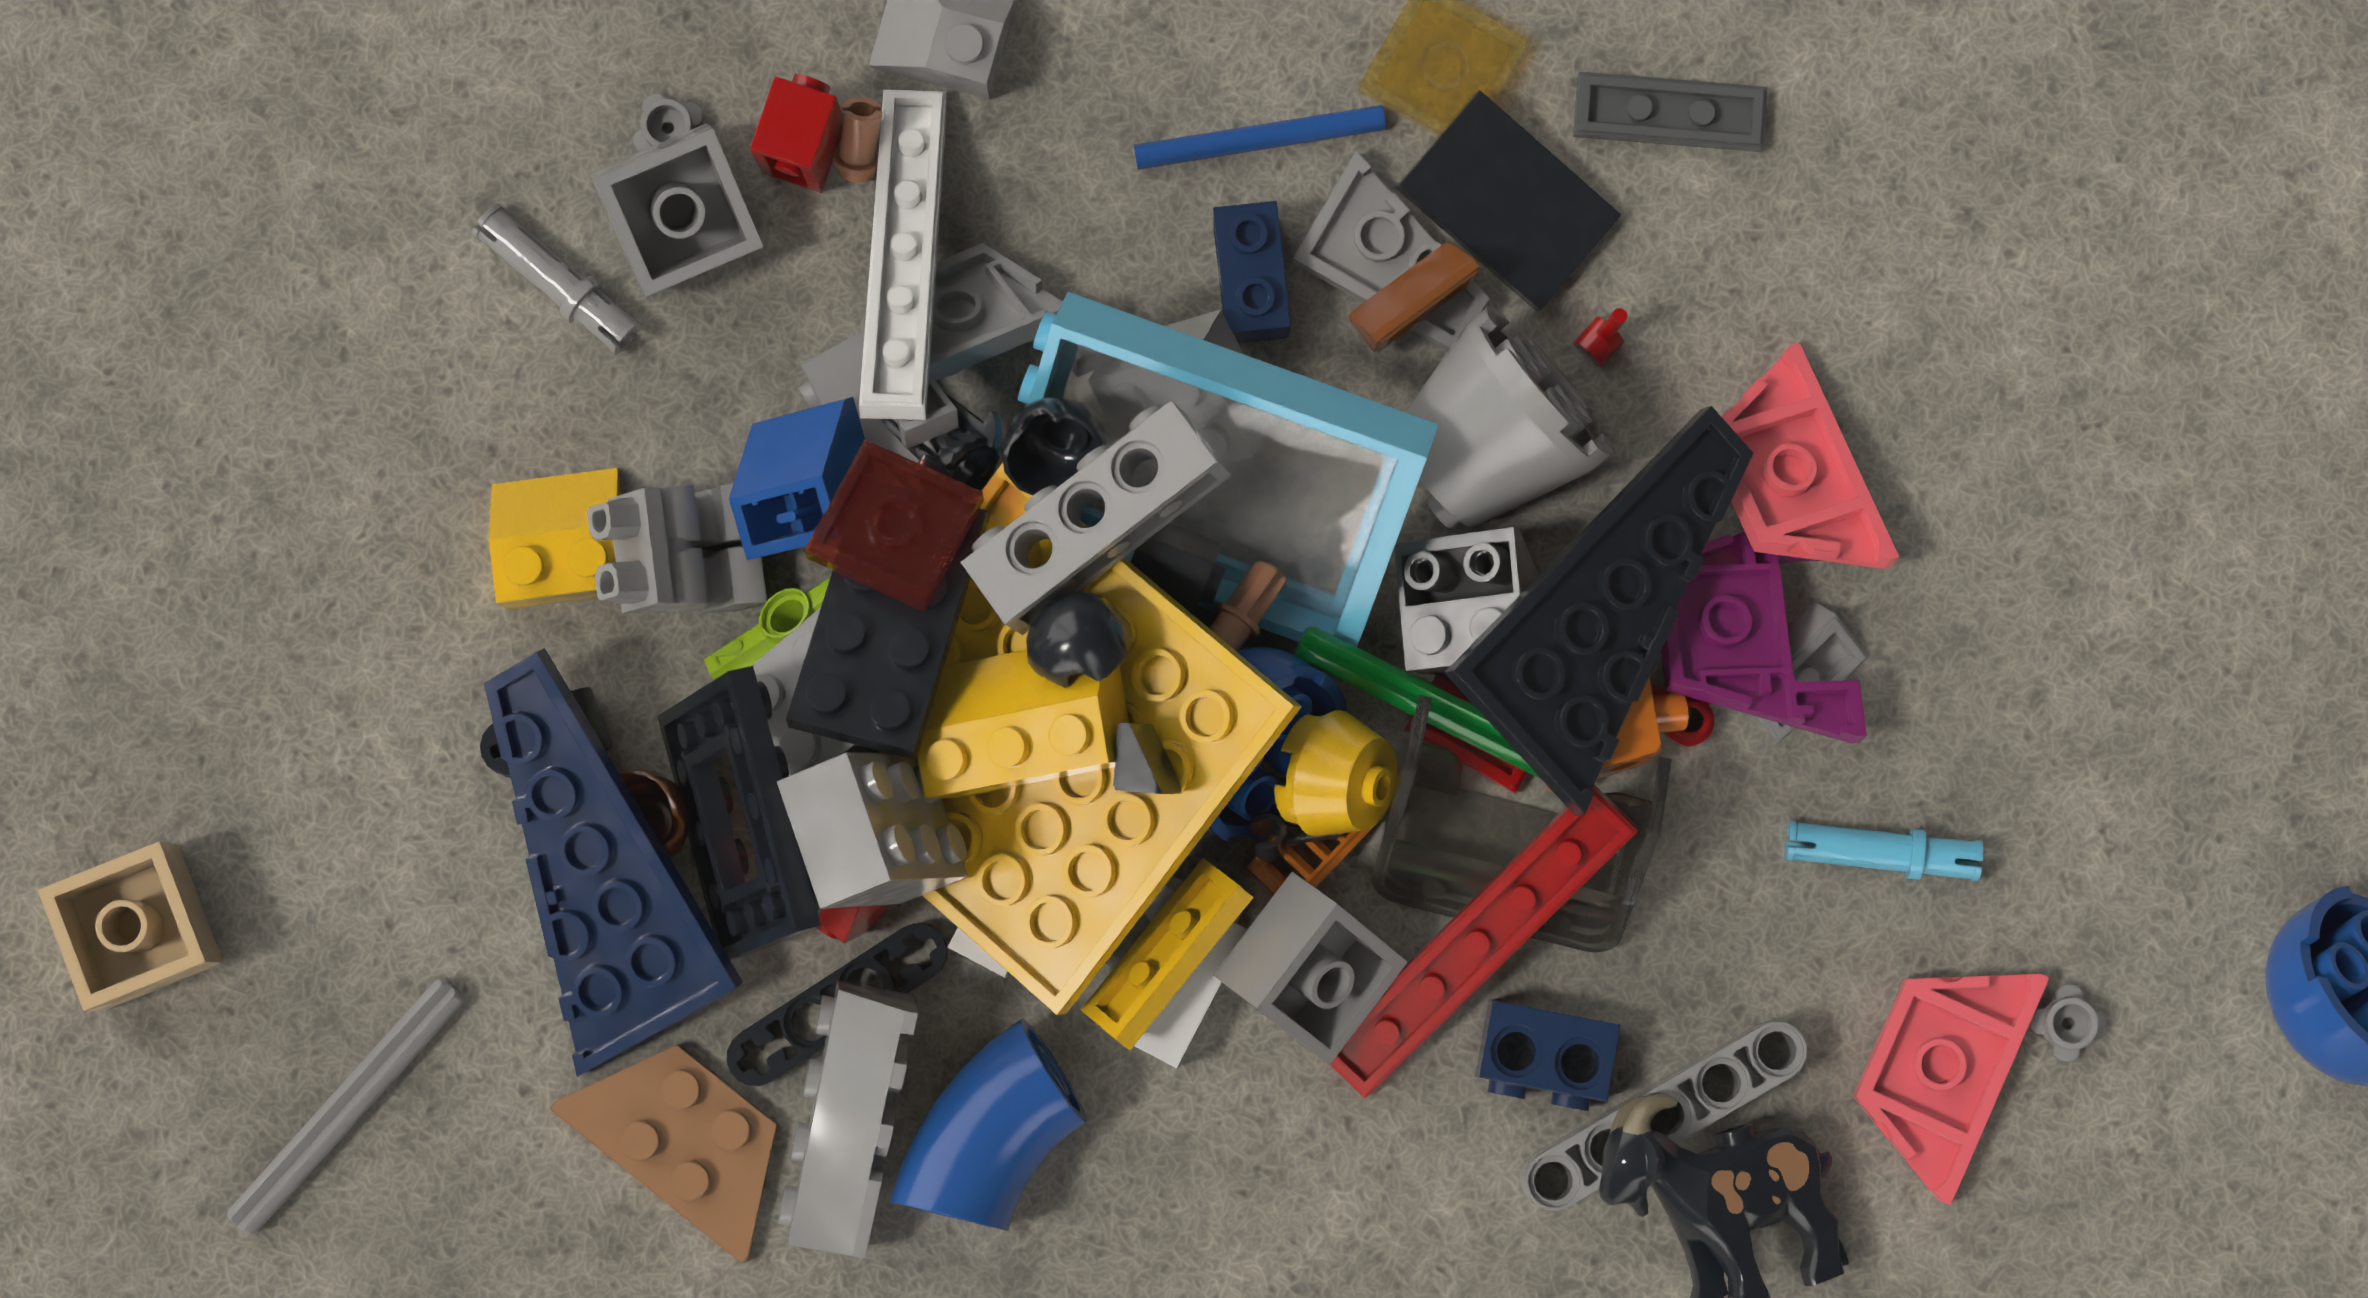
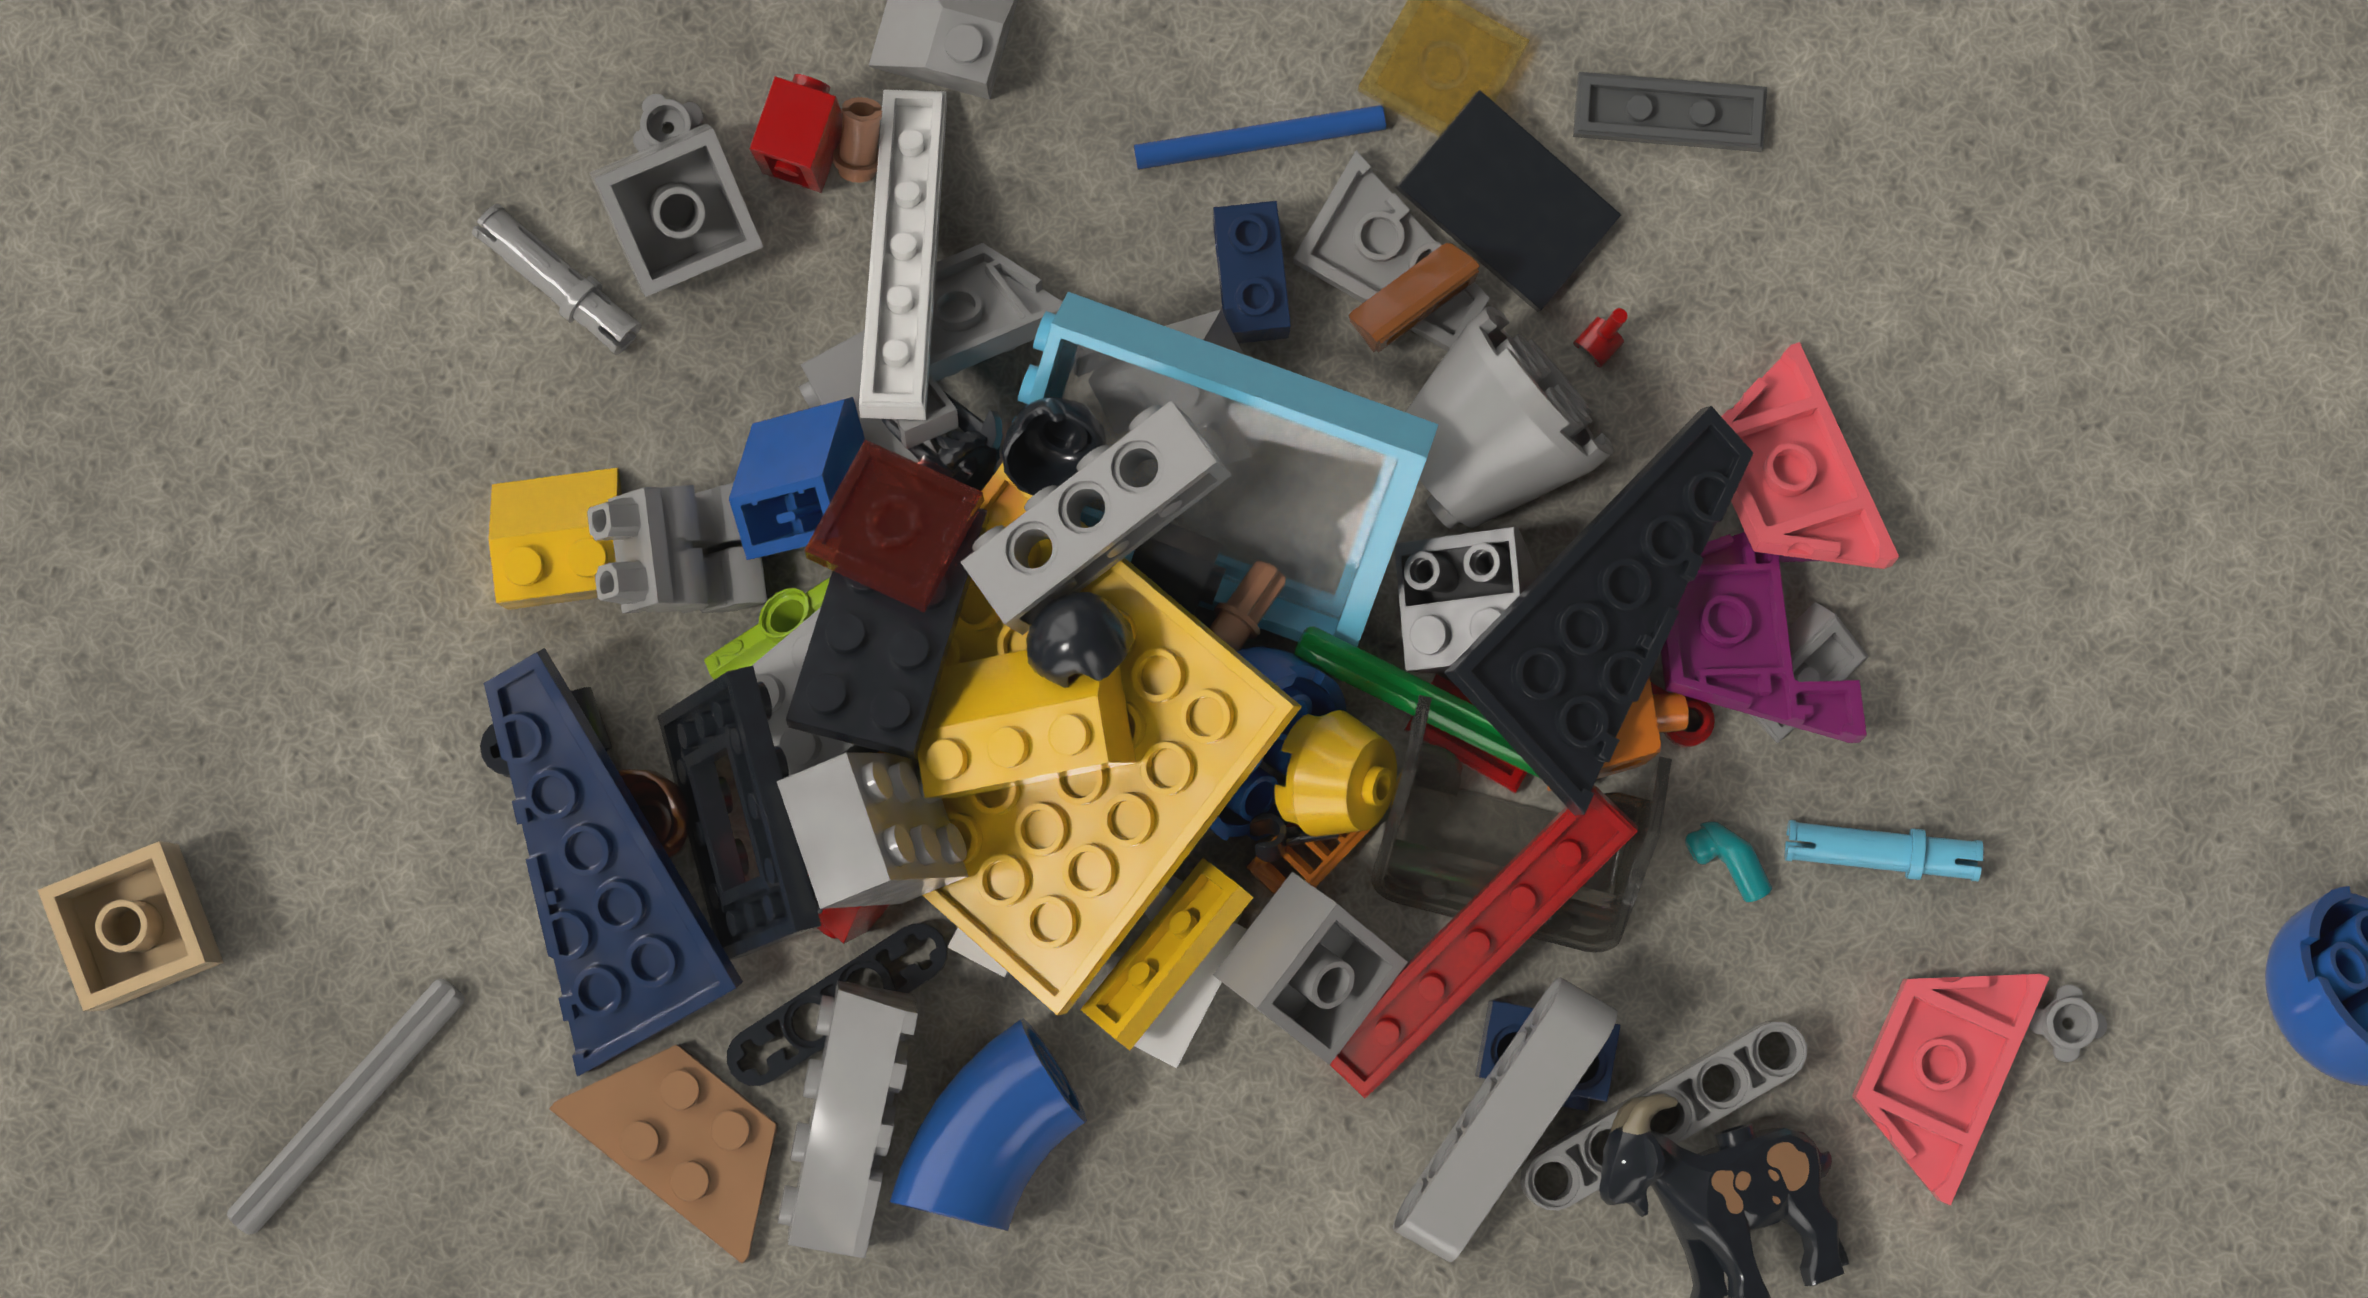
(1142, 761): slope -> none
(1505, 1119): none -> light grey beam
(1735, 852): none -> teal arm

